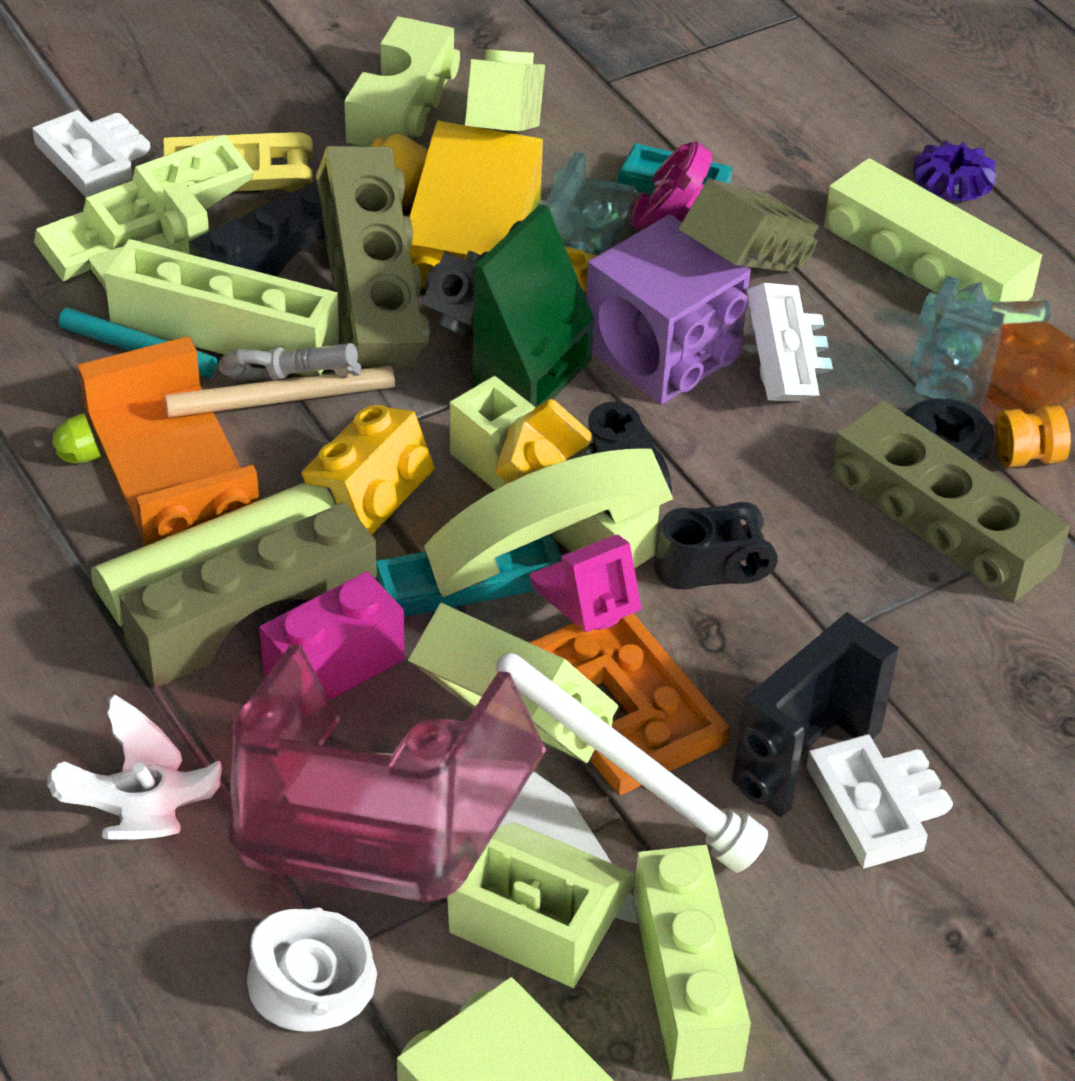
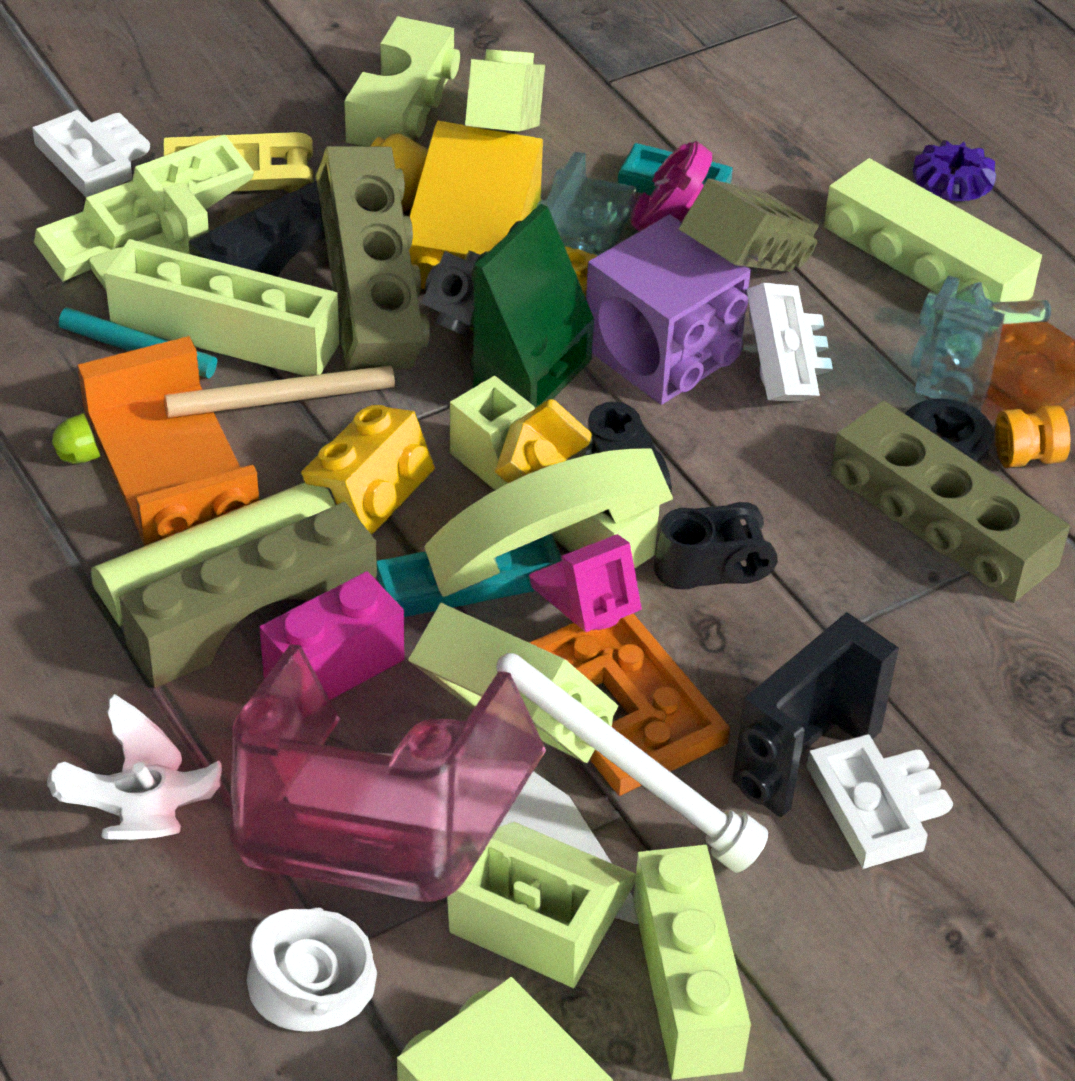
(281, 363): light grey piece -> none

